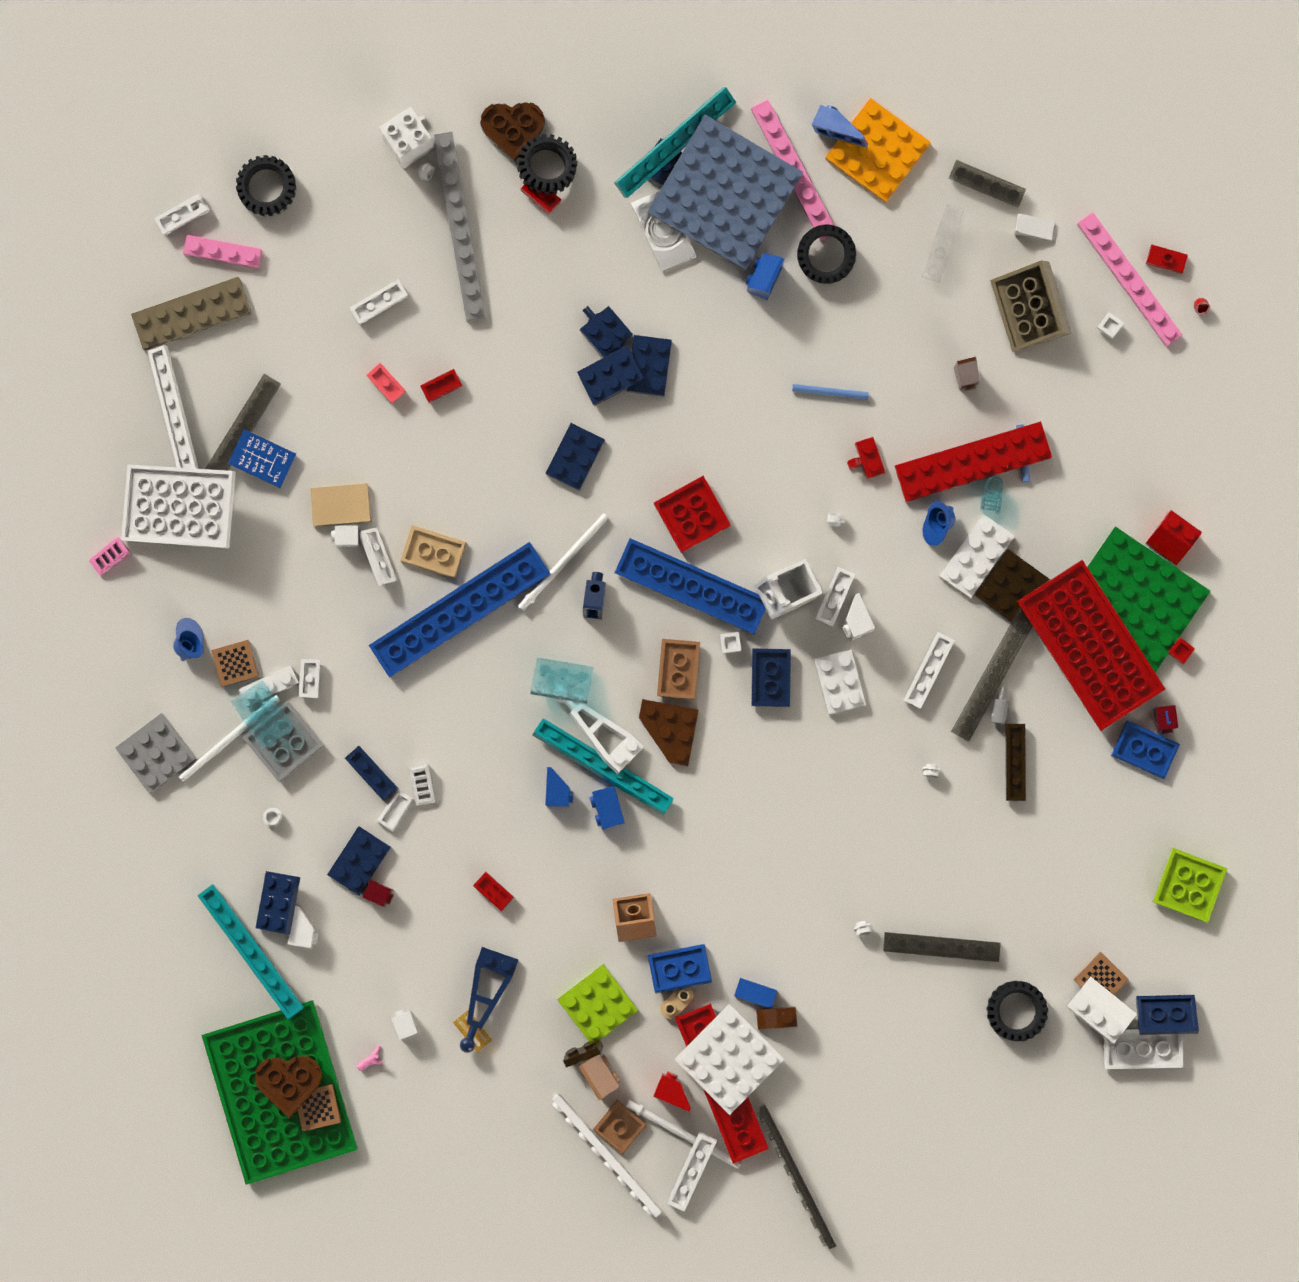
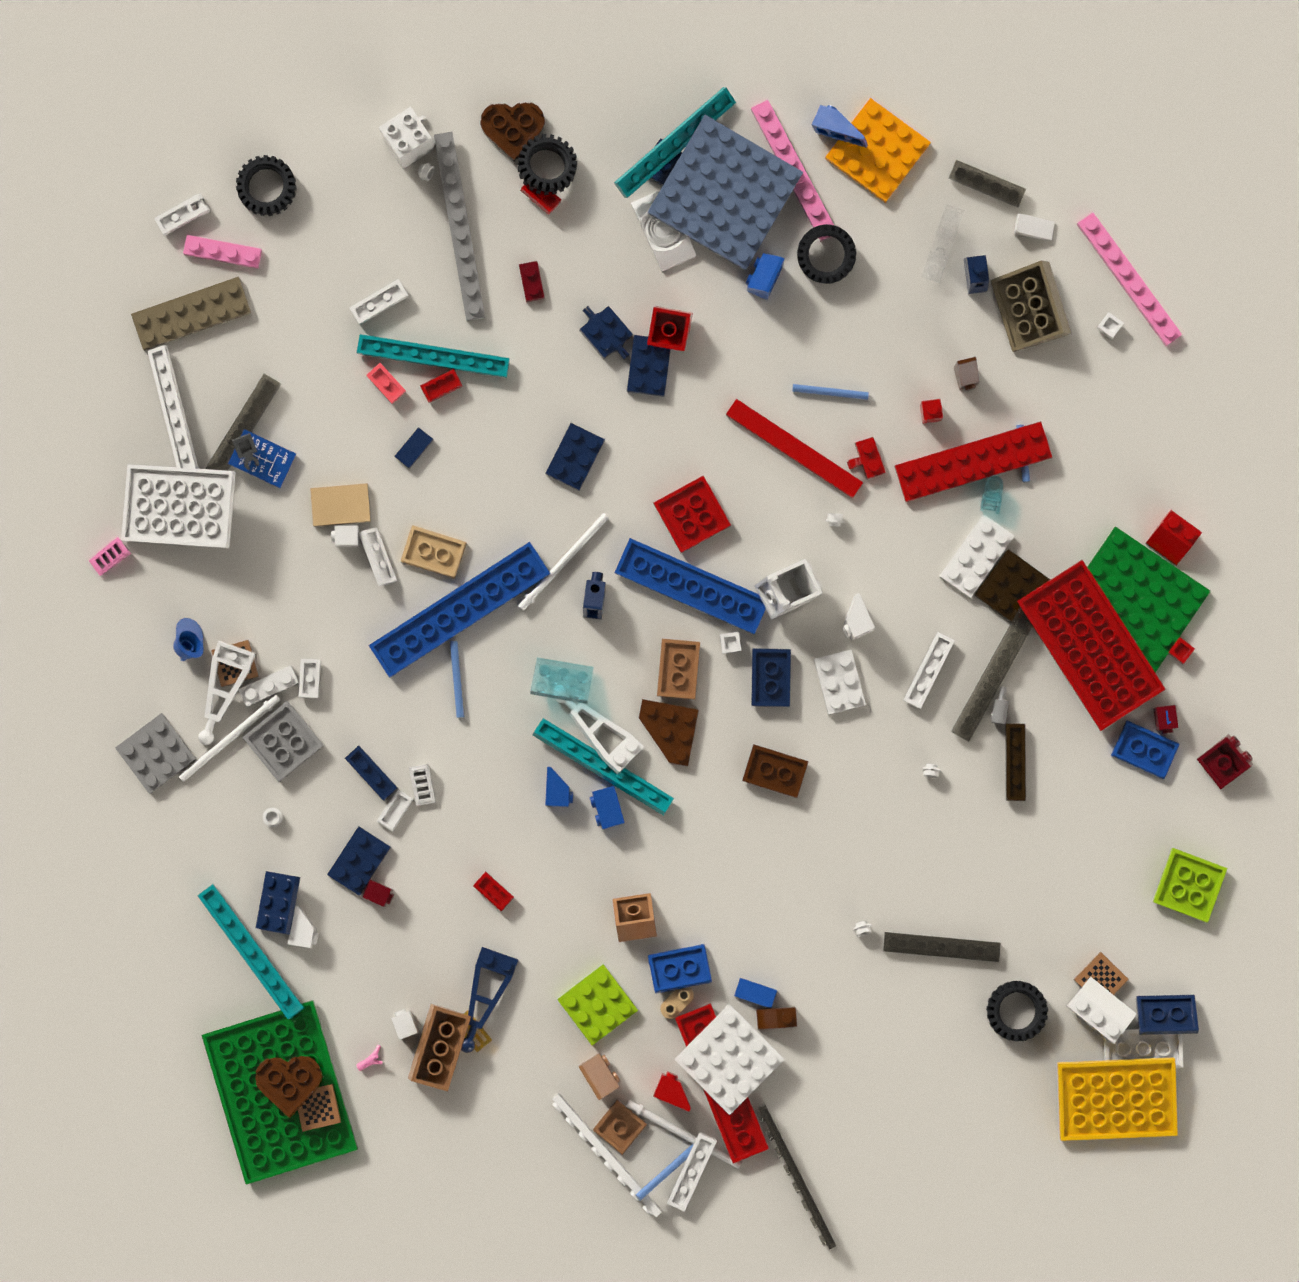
(234, 657): none -> white plate
(245, 448): none -> dark grey plate
(262, 714): clear light blue plate -> none
(414, 447): none -> dark blue tile
(433, 356): none -> teal plate
(439, 1047): none -> medium nougat slope
(457, 679): none -> medium blue bar
(531, 281): none -> dark red plate
(587, 1051): dark brown plate -> none
(610, 375): dark blue plate -> none
(663, 1174): none -> medium blue bar
(669, 328): none -> red slope
(775, 771): none -> reddish brown plate
(794, 448): none -> red tile
(835, 596): white plate -> none
(931, 411): none -> red brick
(937, 523): blue piece -> none
(976, 273): none -> dark blue torso
(1117, 1099): none -> yellow plate
(1166, 259): red plate -> none
(1201, 306): red hinge -> none
(1225, 761): none -> dark red plate

